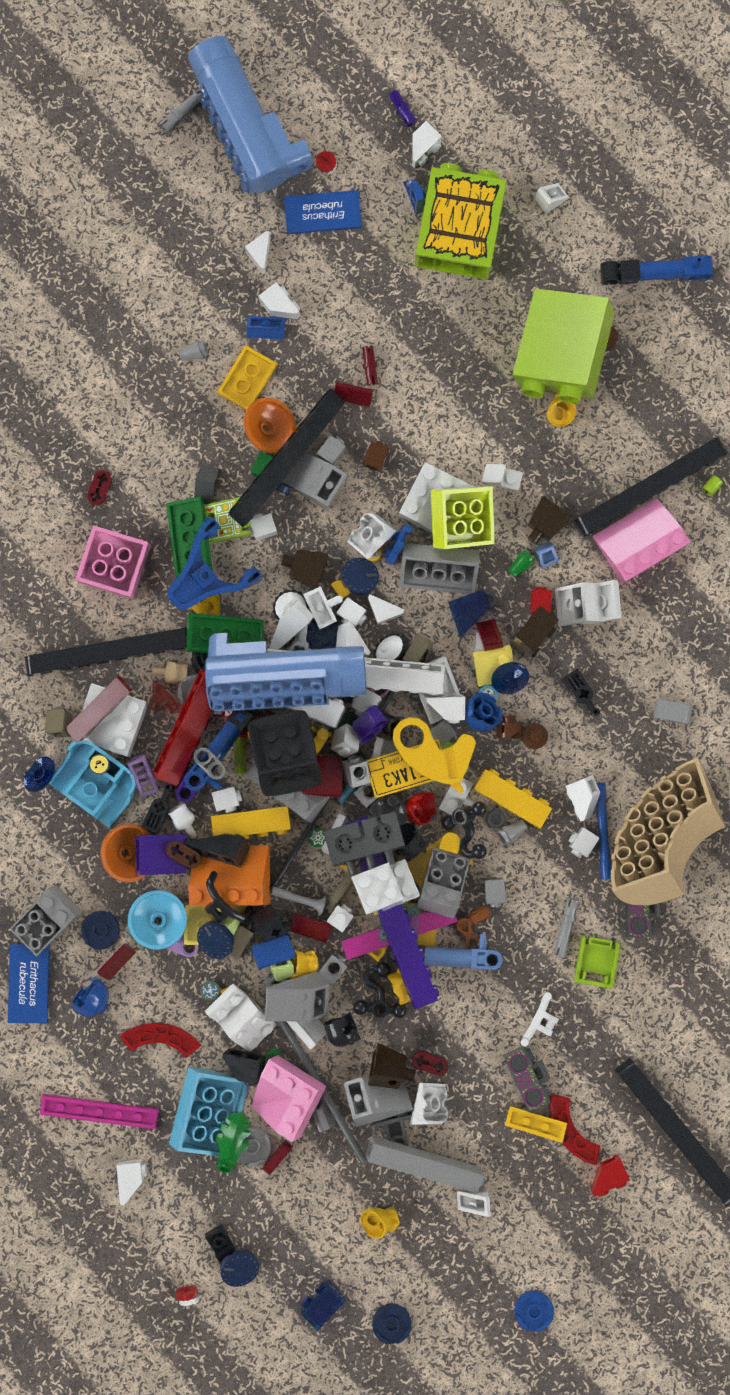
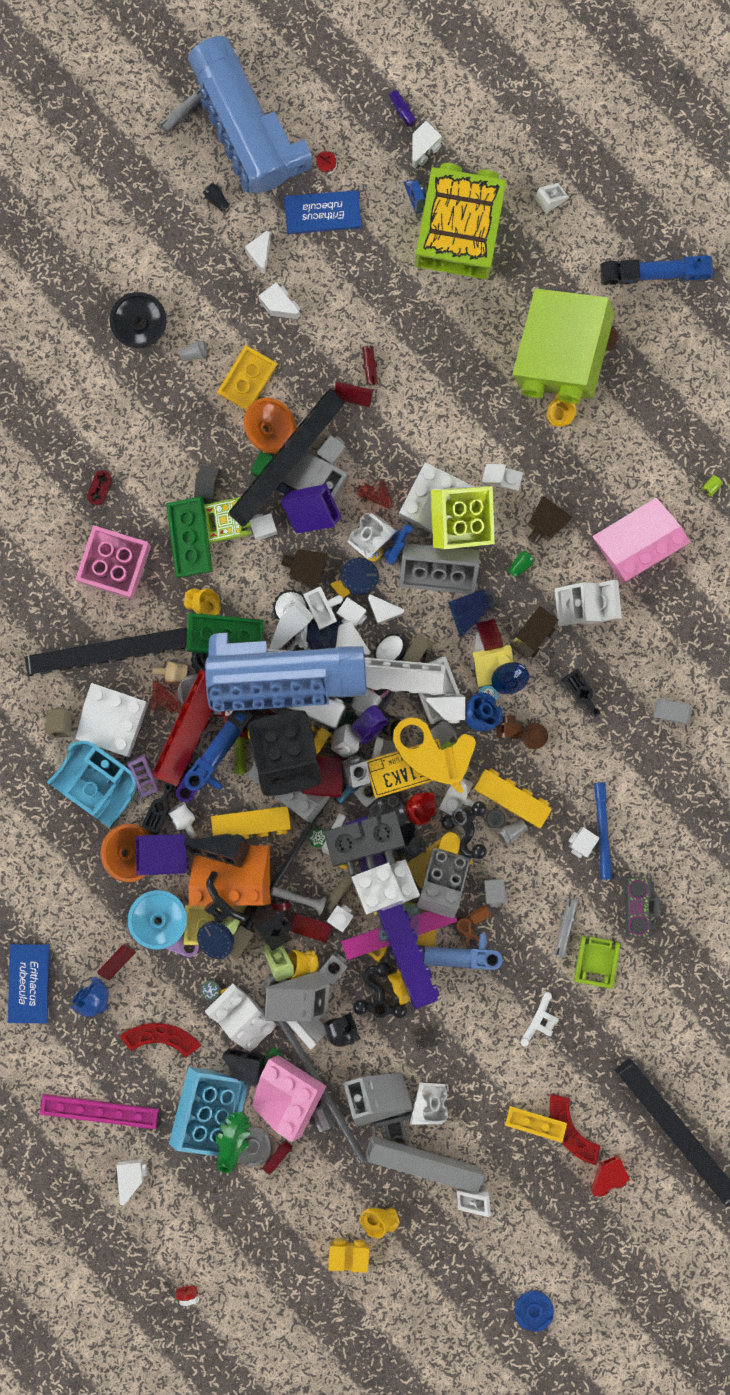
(39, 774): clear blue dish -> none
(46, 919): light grey slope -> none
(98, 709): slope -> none
(99, 764): light yellow tile -> none
(100, 930): dark blue tile -> none
(136, 308): none -> black dish
(185, 851): reddish brown beam -> none
(197, 578): blue animal -> none
(210, 763): light grey beam -> none
(215, 196): none -> black cone
(220, 1242): black slope -> none
(227, 799): white brick -> none
(239, 1268): dark blue tile -> none
(265, 327): blue slope -> none
(273, 952): blue slope -> none
(281, 905): none -> dark red tile
(311, 508): none -> dark purple brick
(322, 1304): clear blue brick -> none
(348, 1256): none -> yellow brick
(376, 456): reddish brown brick -> none
(380, 497): none -> clear red slope
(389, 1068): dark brown torso -> none
(391, 1317): dark blue tile -> none
(428, 1067): dark red beam -> none
(530, 1088): dark grey piece -> none
(540, 597): red brick -> none
(546, 554): medium blue slope -> none
(584, 796): white slope -> none
(650, 486): black beam -> none
(662, 836): tan brick -> none

